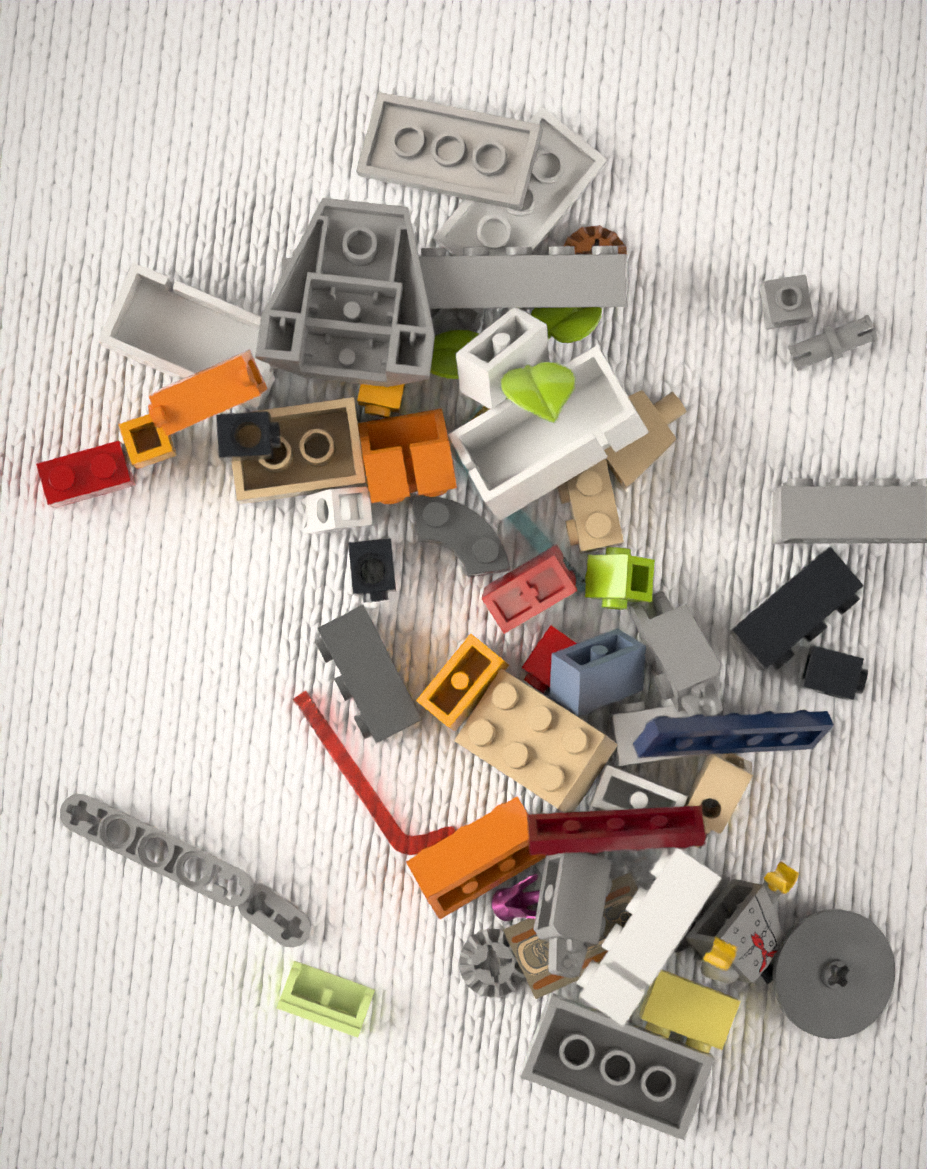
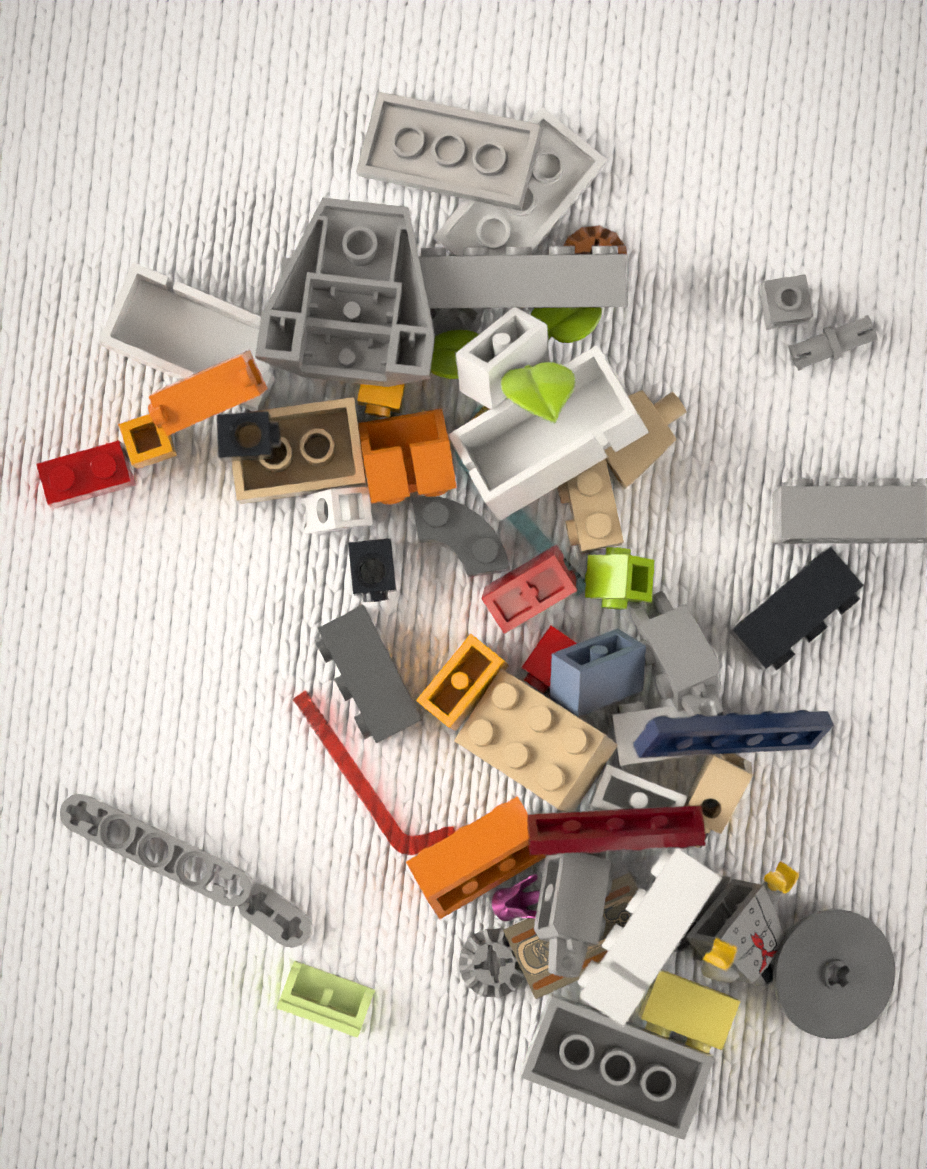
(833, 673): black brick -> none

